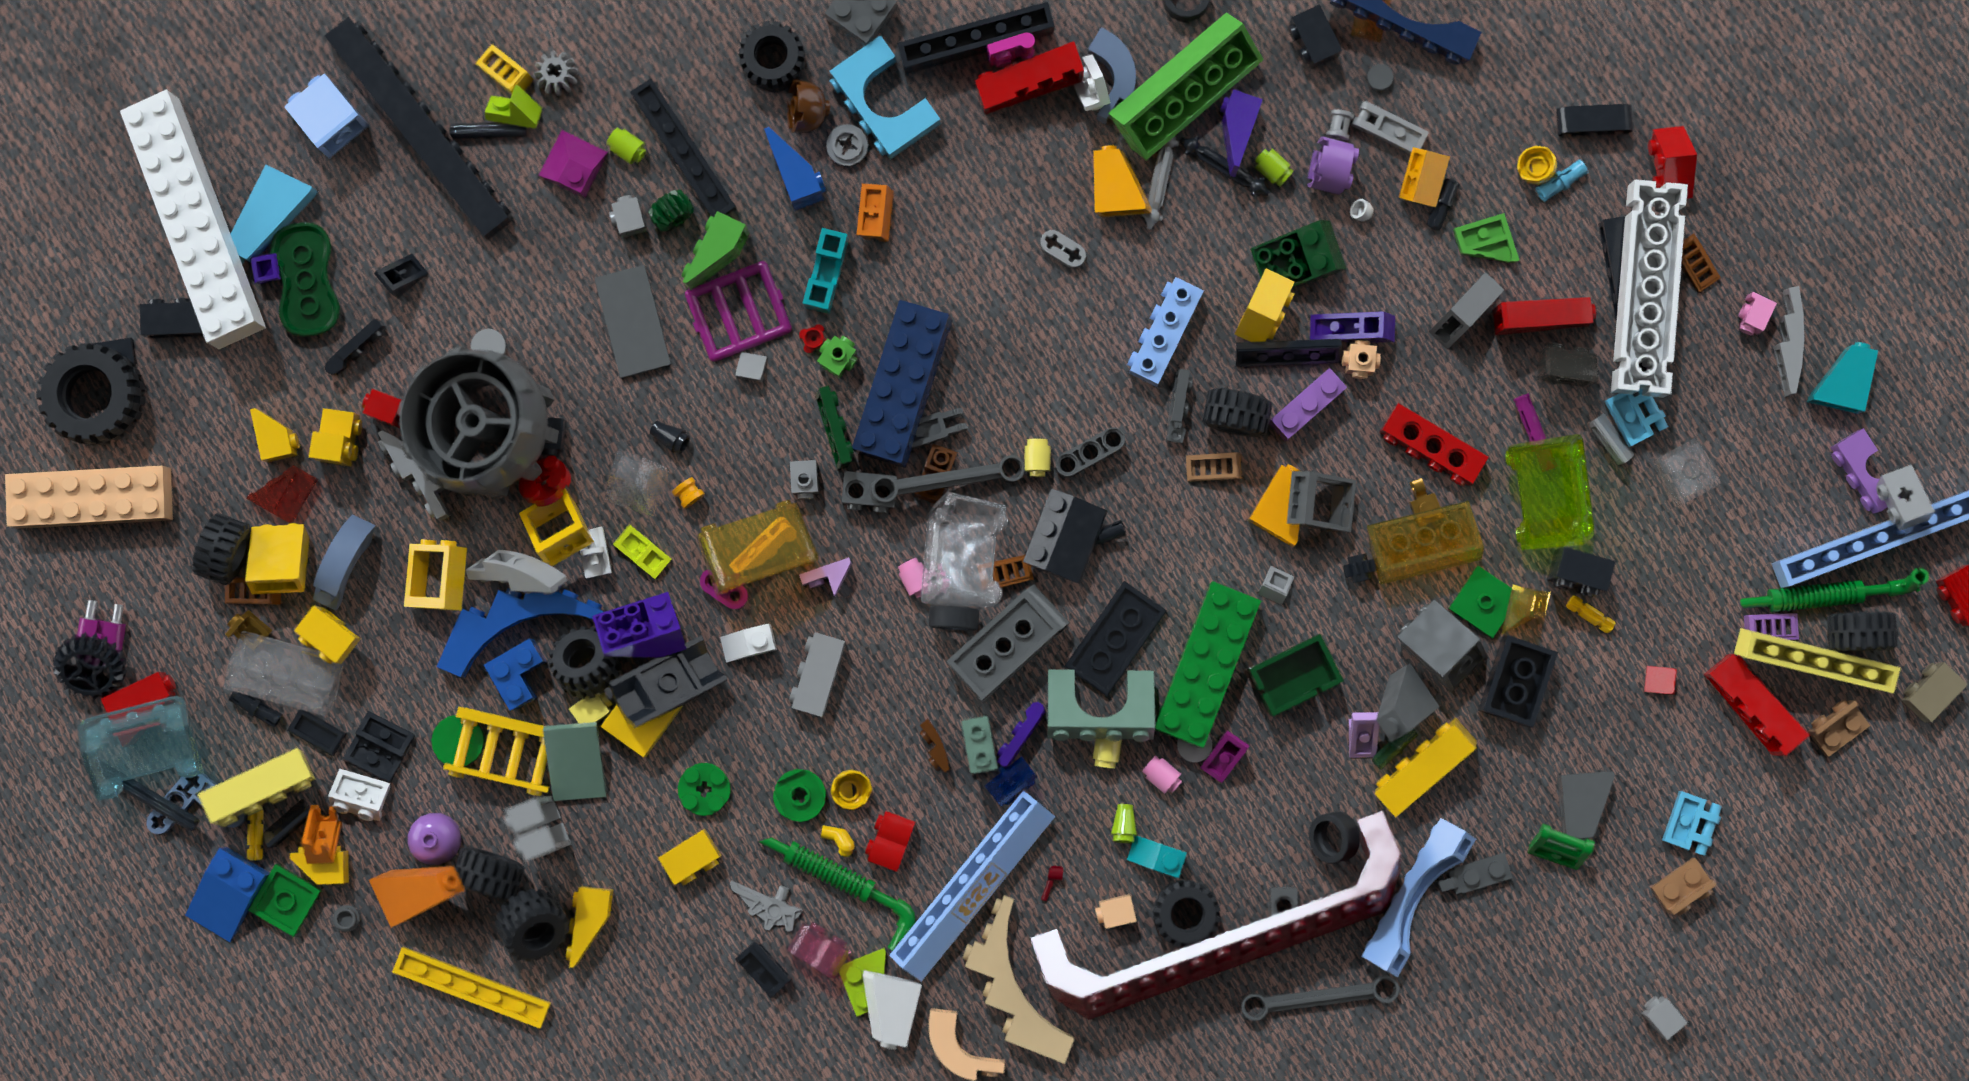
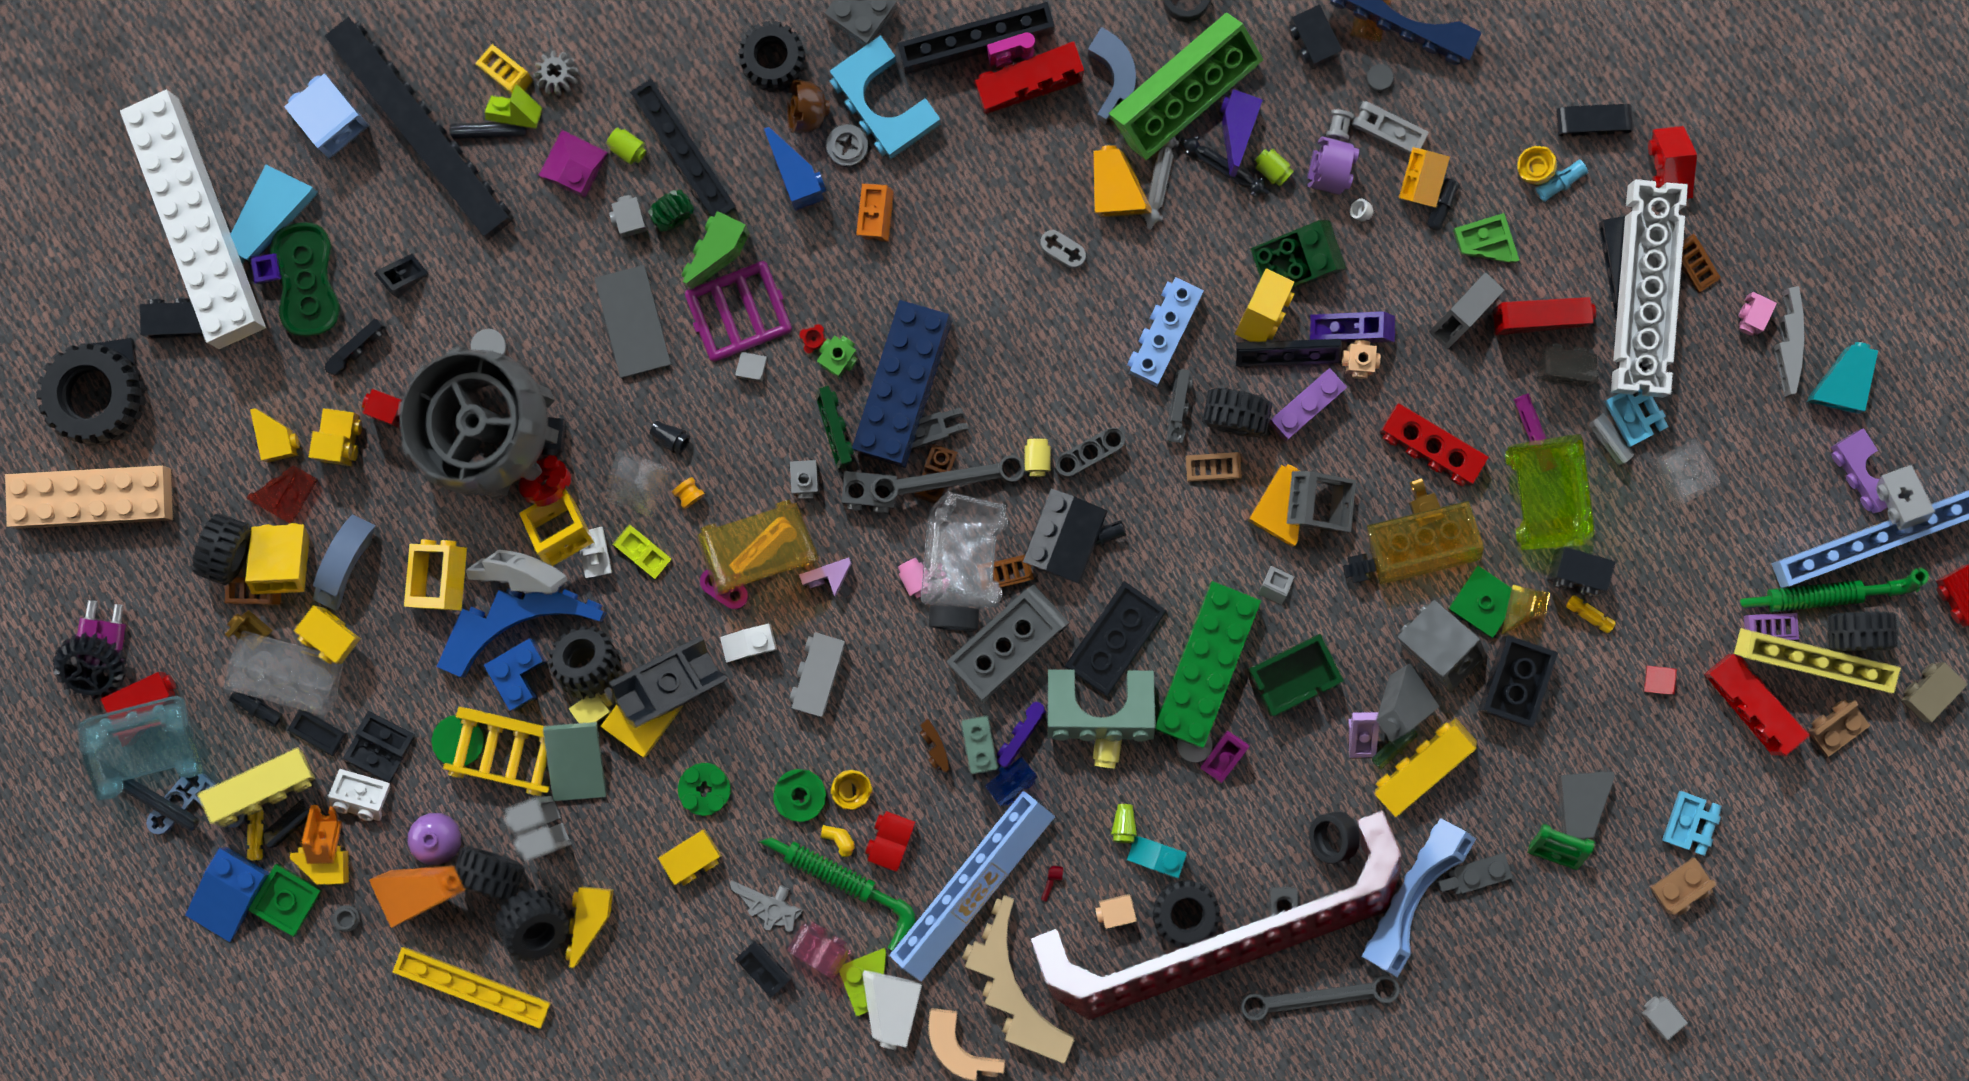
(407, 470): light grey slope -> none
(640, 629): dark purple slope -> none
(826, 271): teal arch -> none
(1093, 89): white bracket -> none
(1162, 775): bright pink brick -> none

